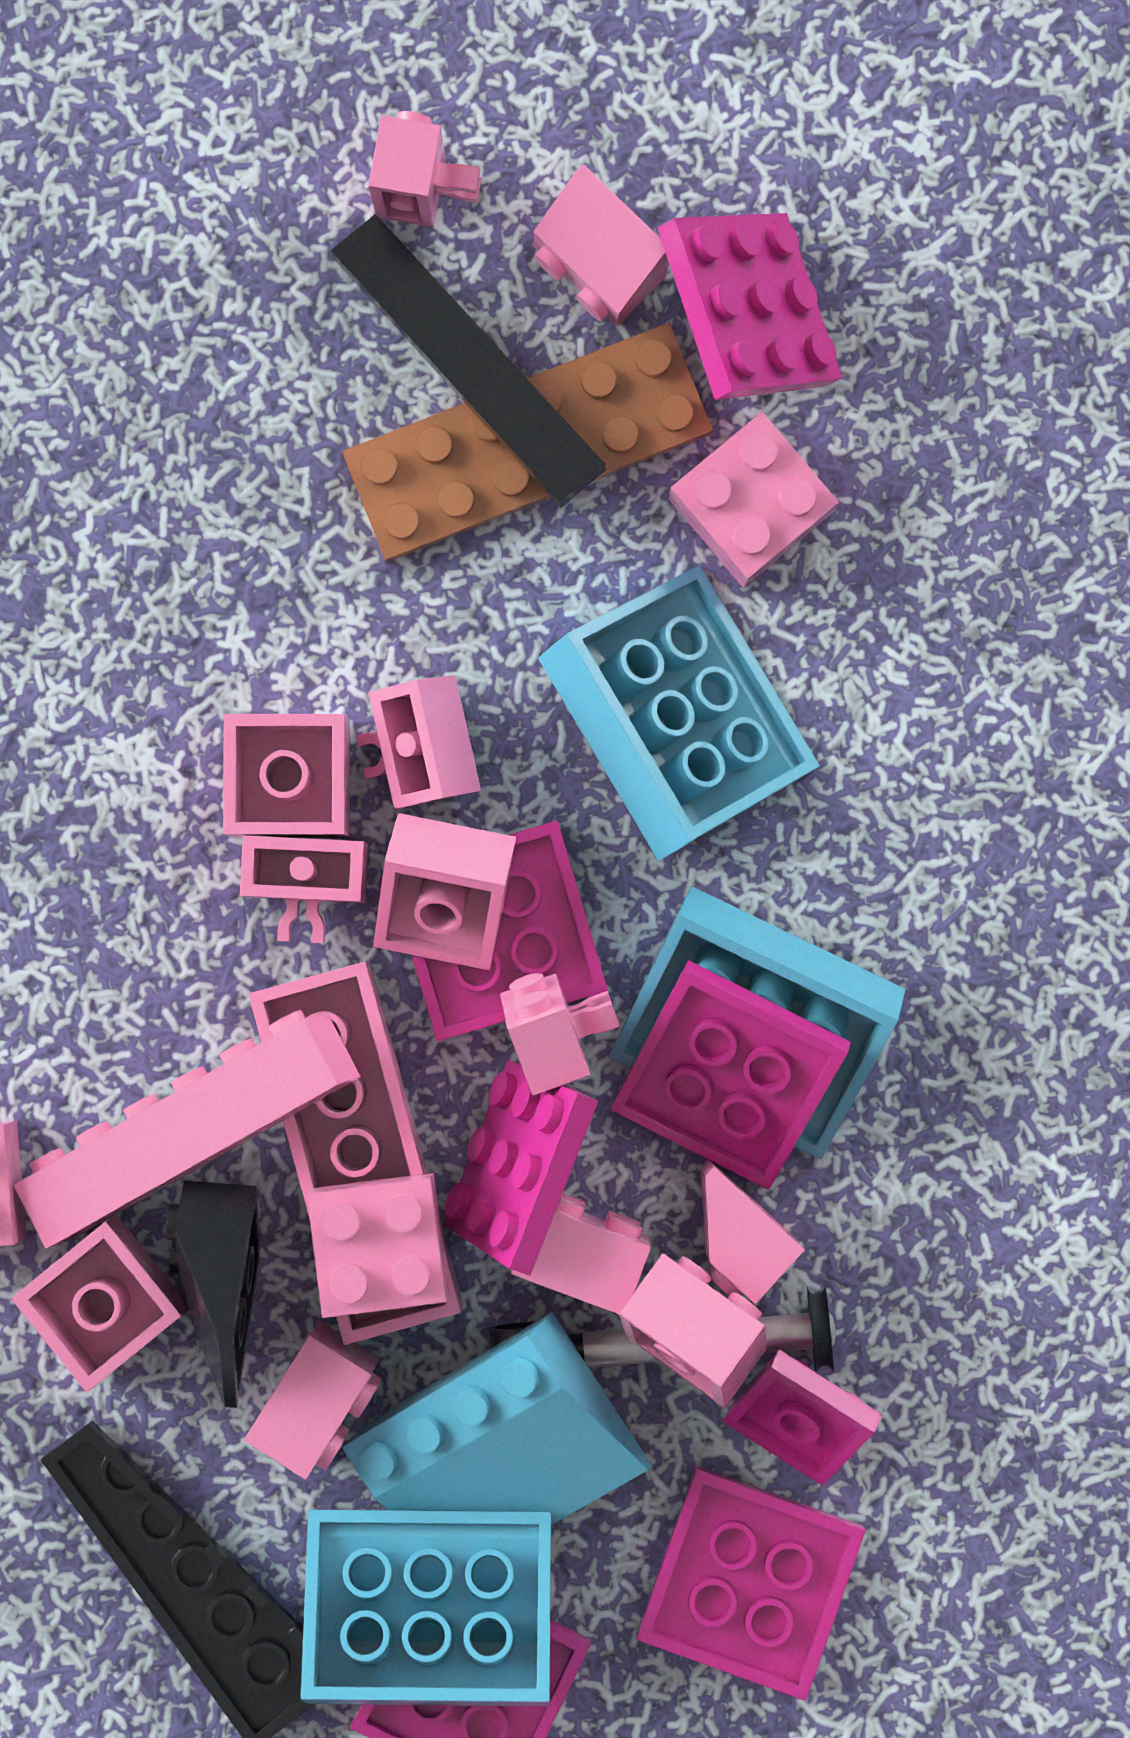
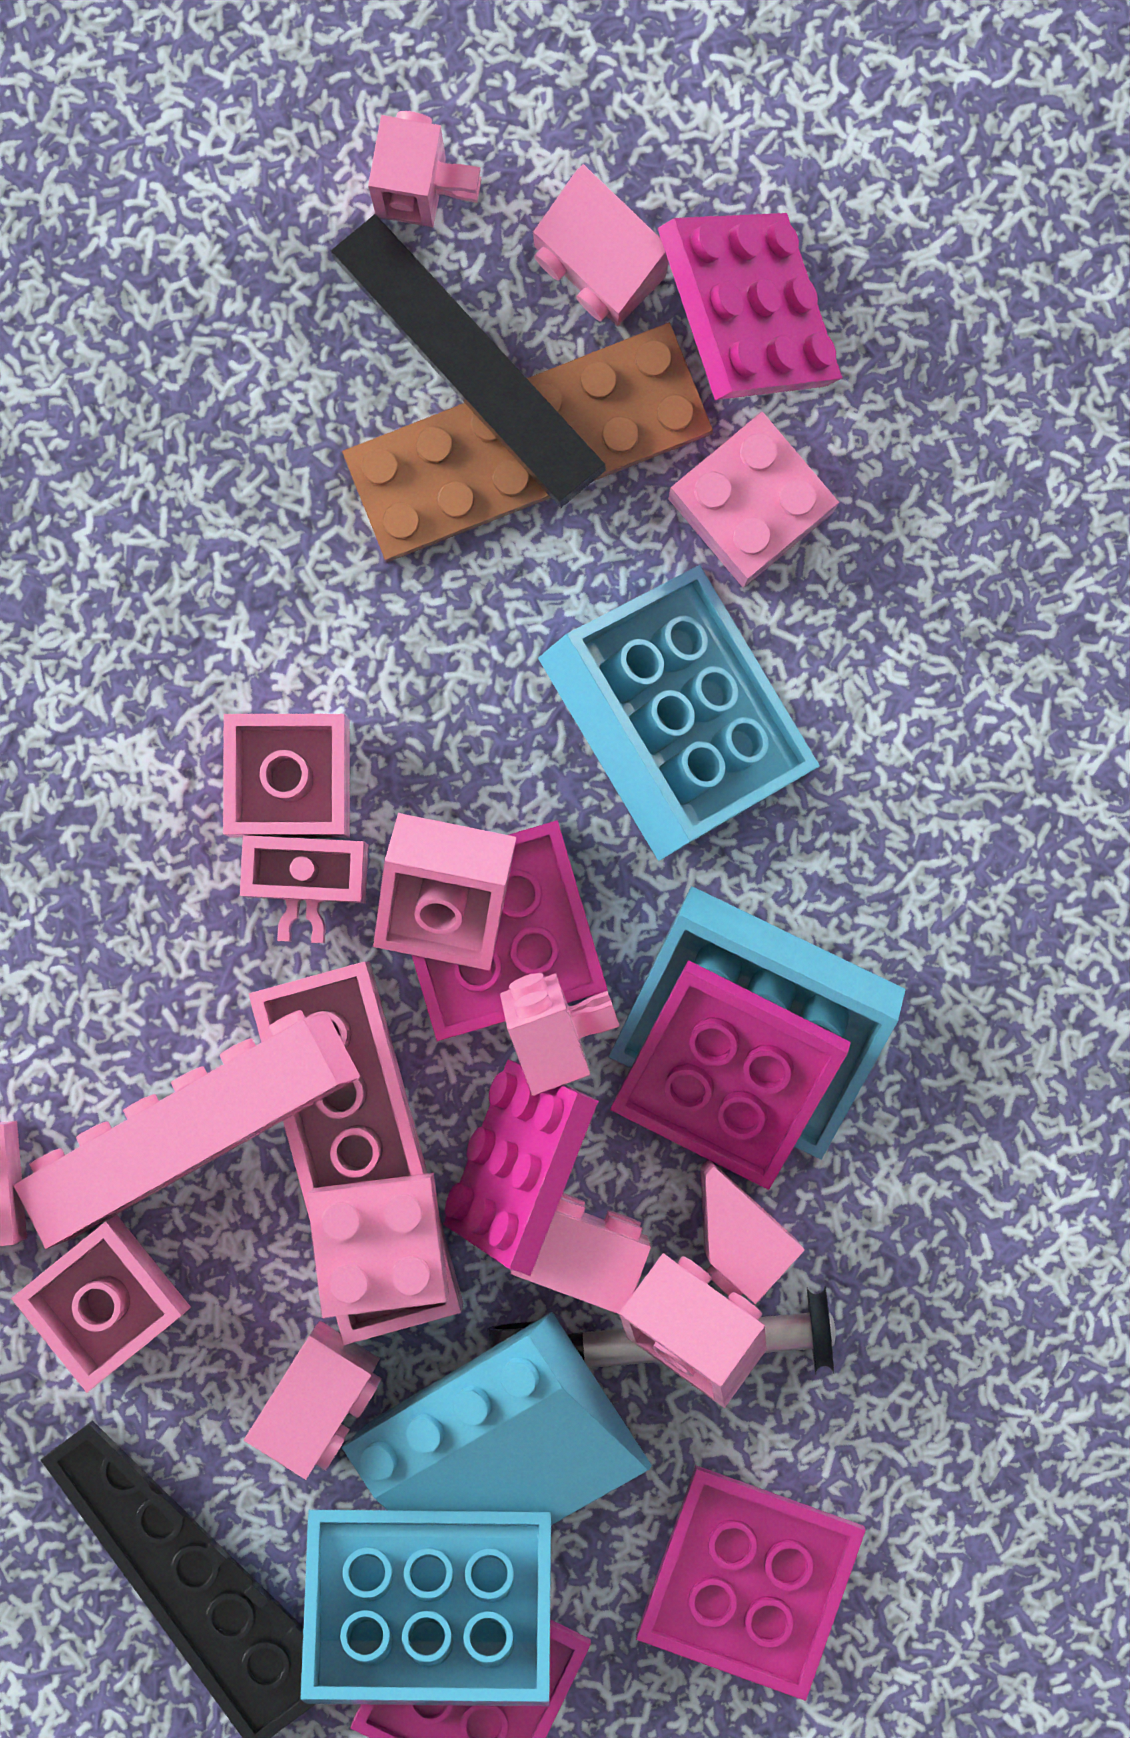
(217, 1265): black slope -> none
(421, 742): bright pink brick -> none
(802, 1417): dark pink plate -> none

